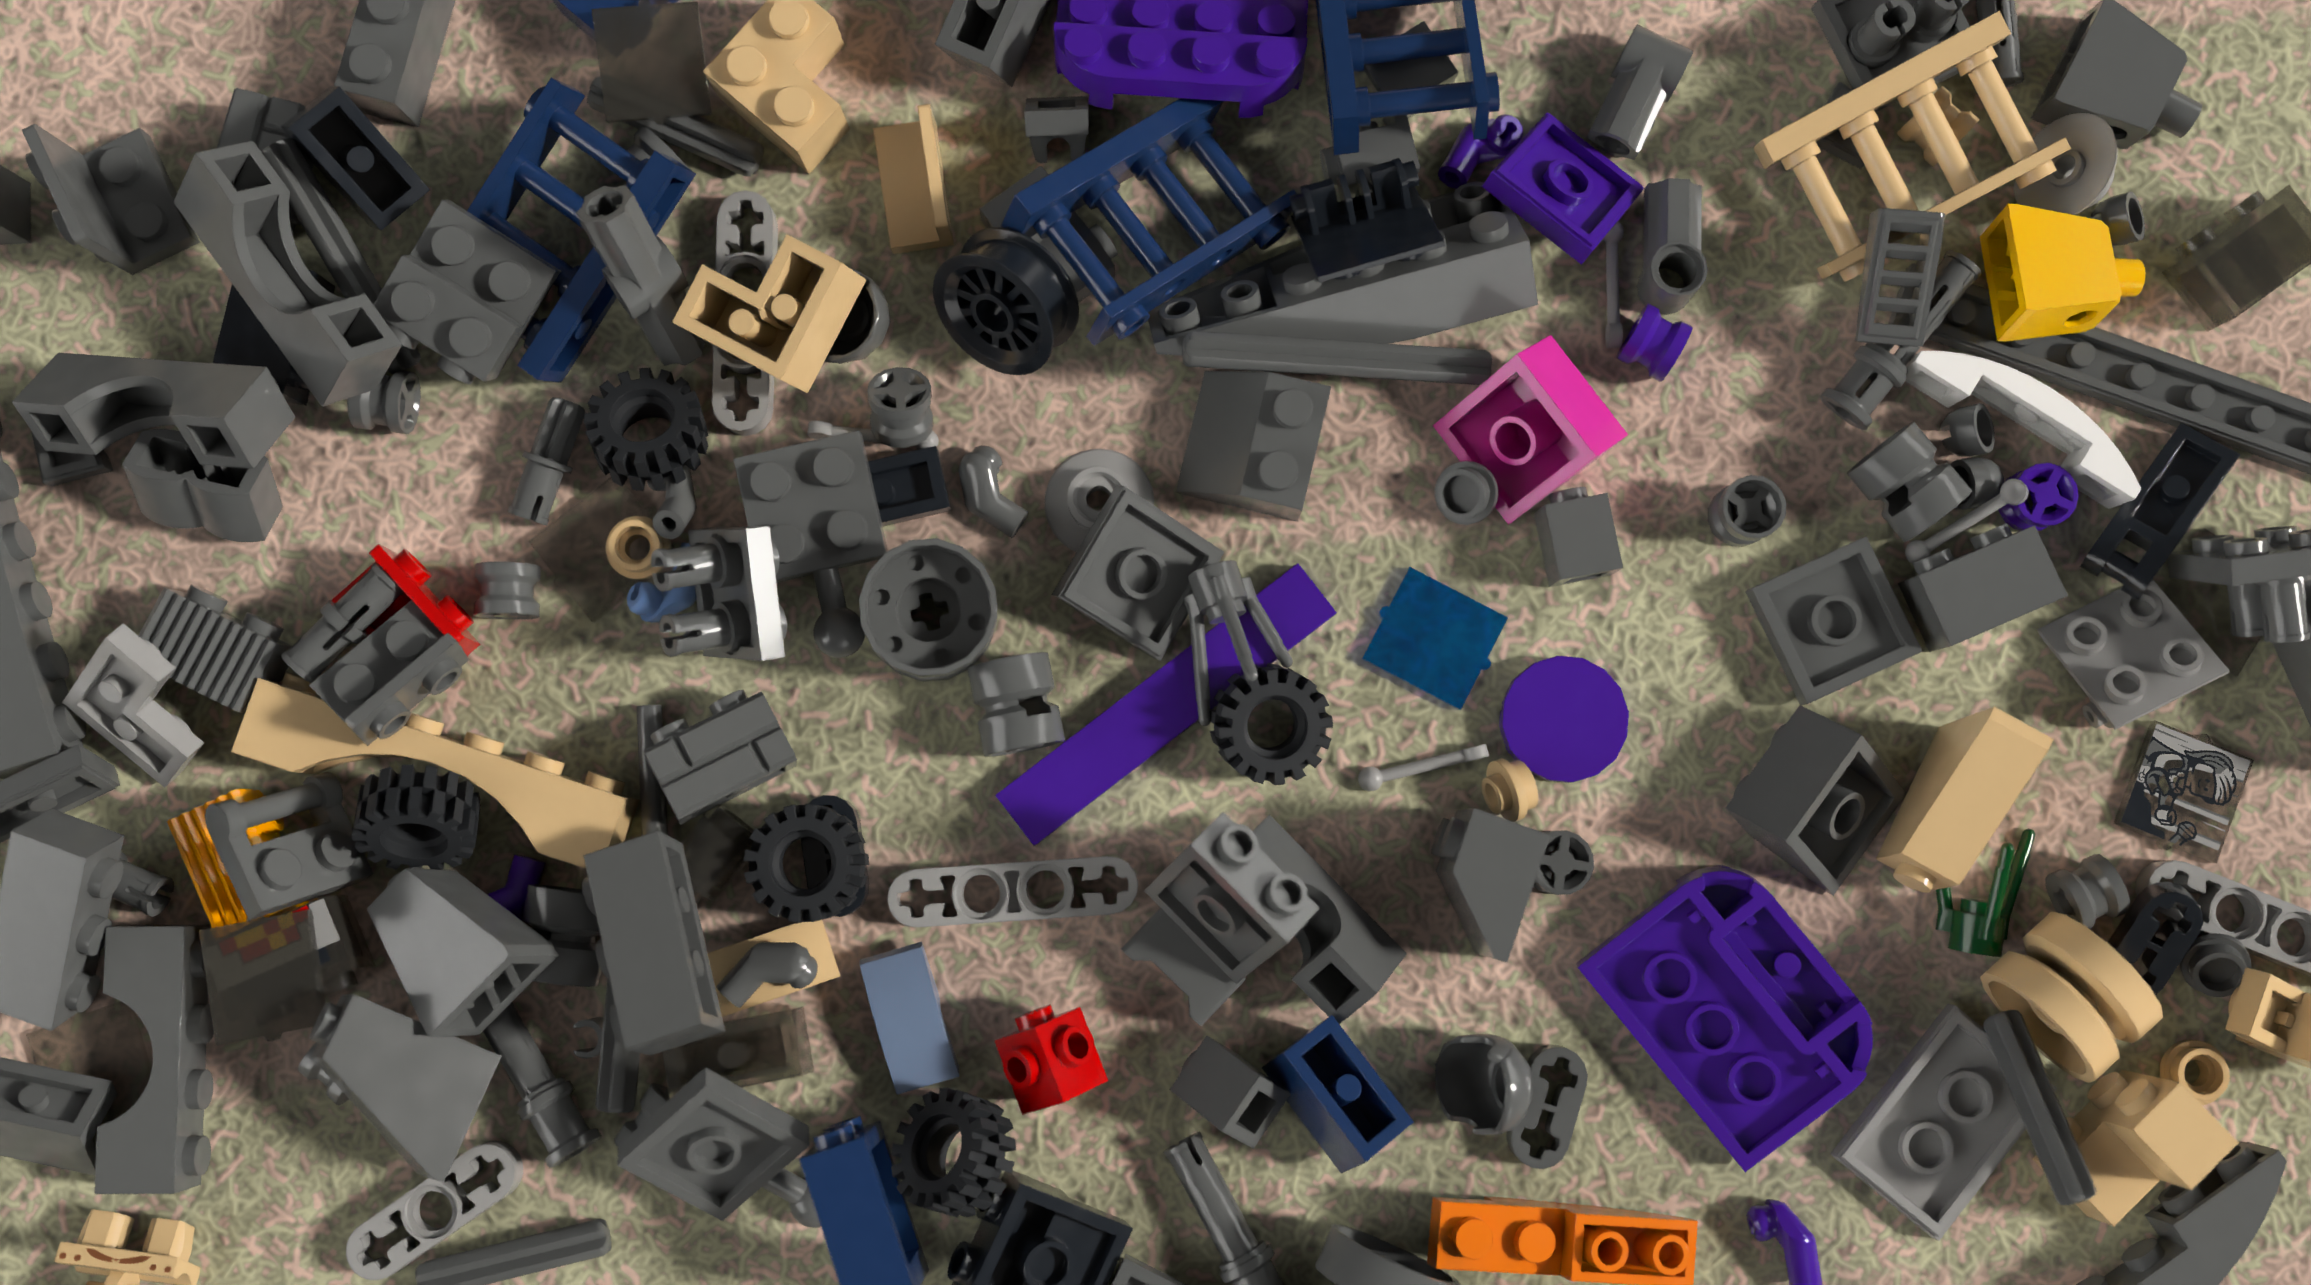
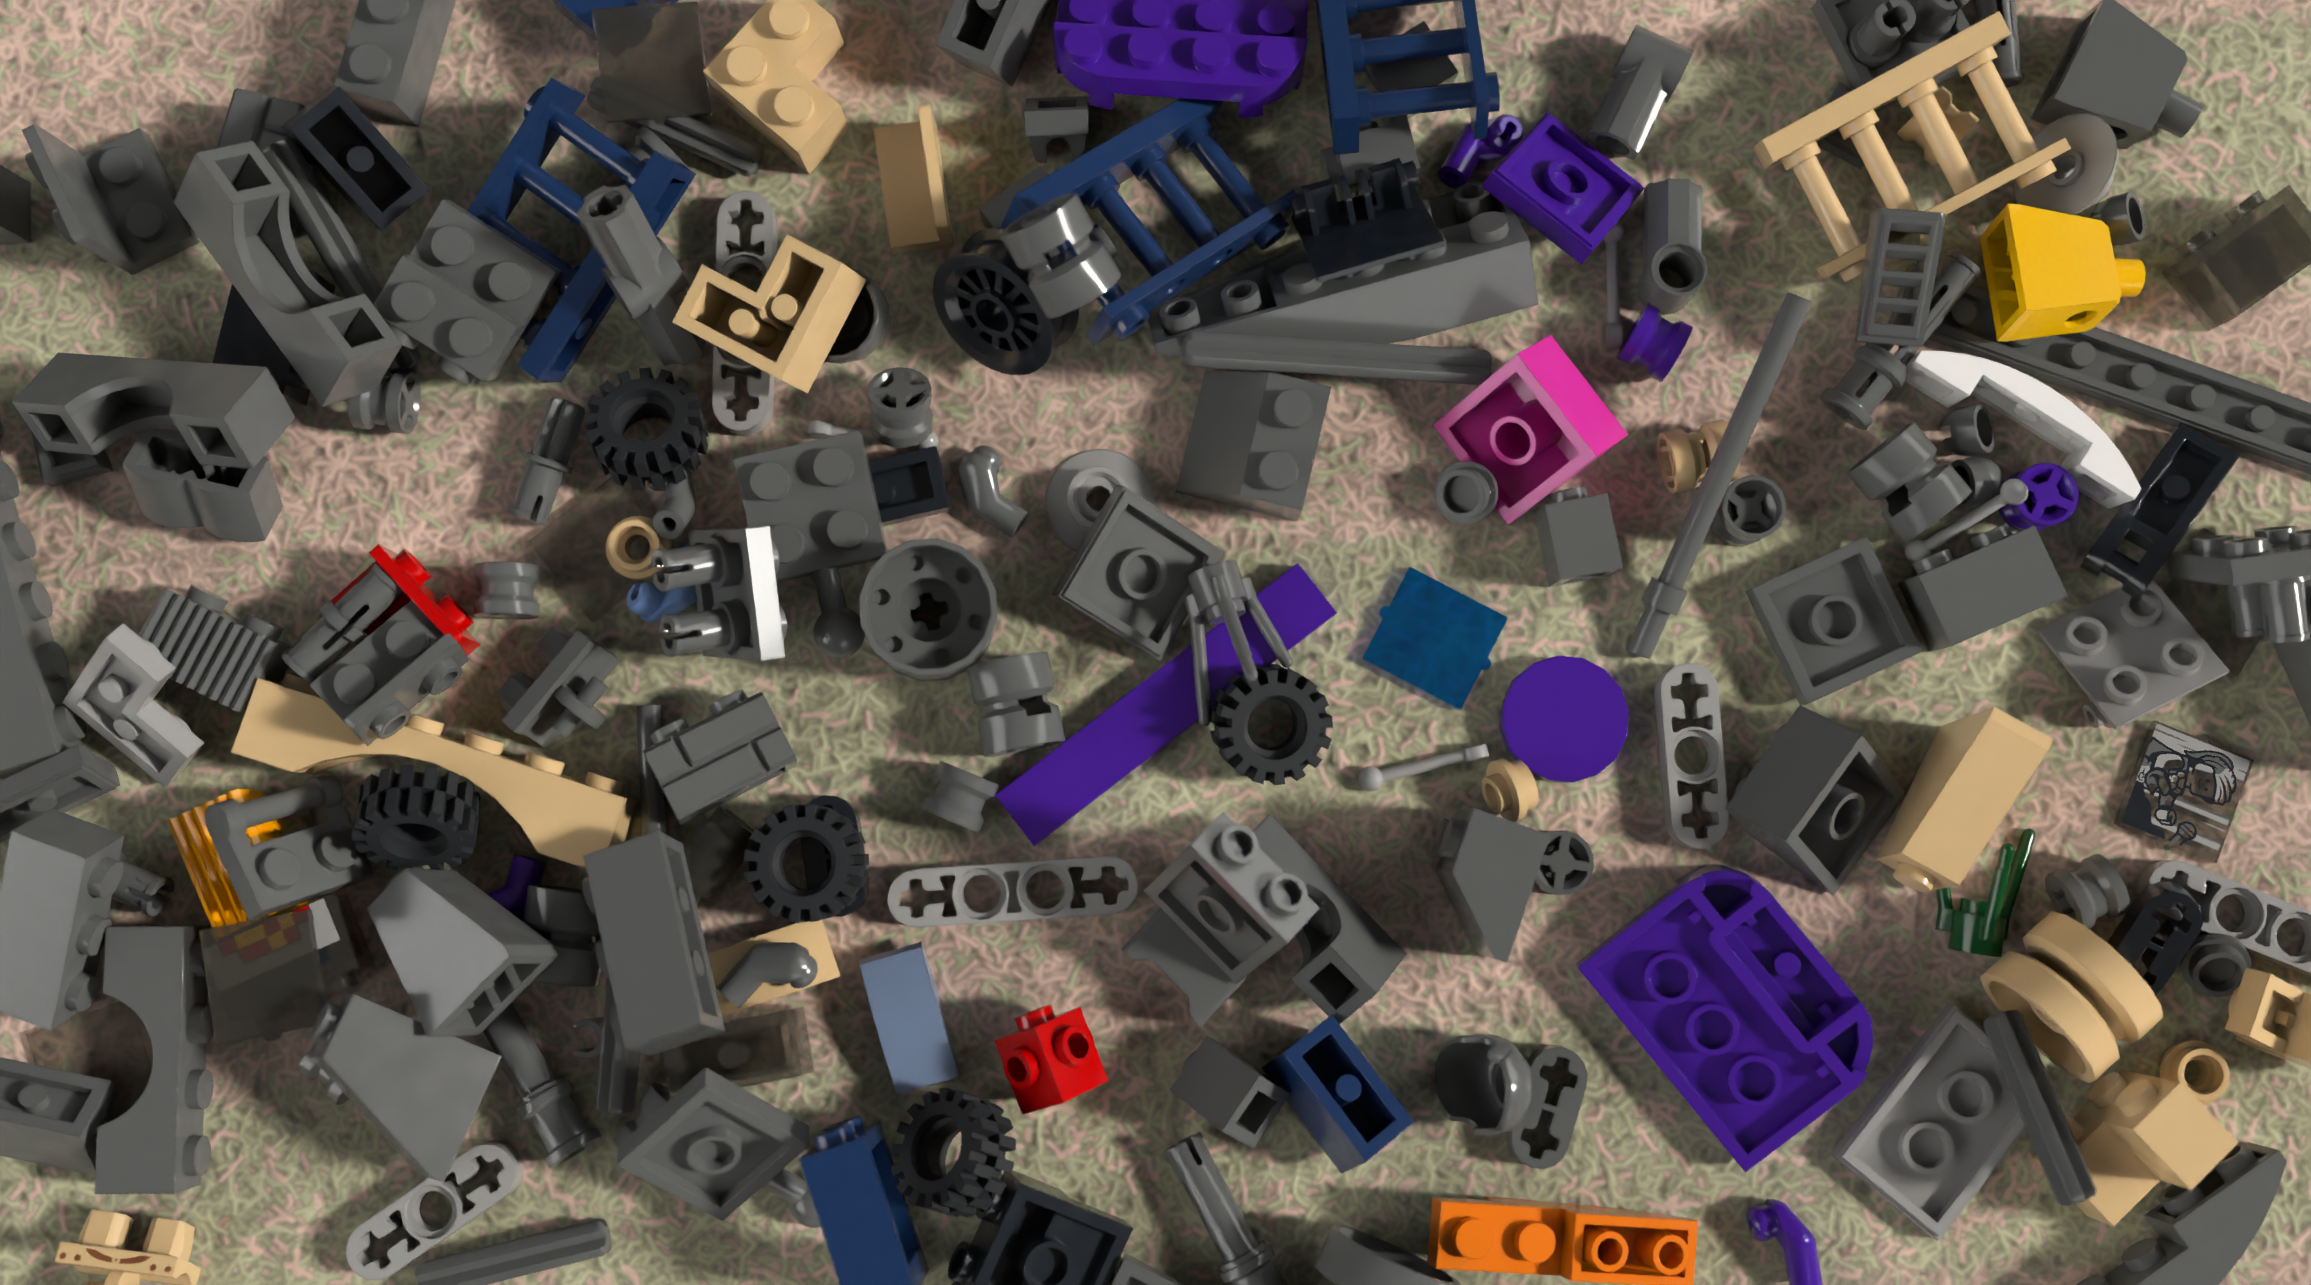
(564, 689): none -> dark grey hips
(959, 796): none -> dark grey wheel
(1072, 275): none -> dark grey wheel
(1666, 593): none -> dark grey bar
(1687, 456): none -> tan wheel
(1711, 737): none -> light grey beam

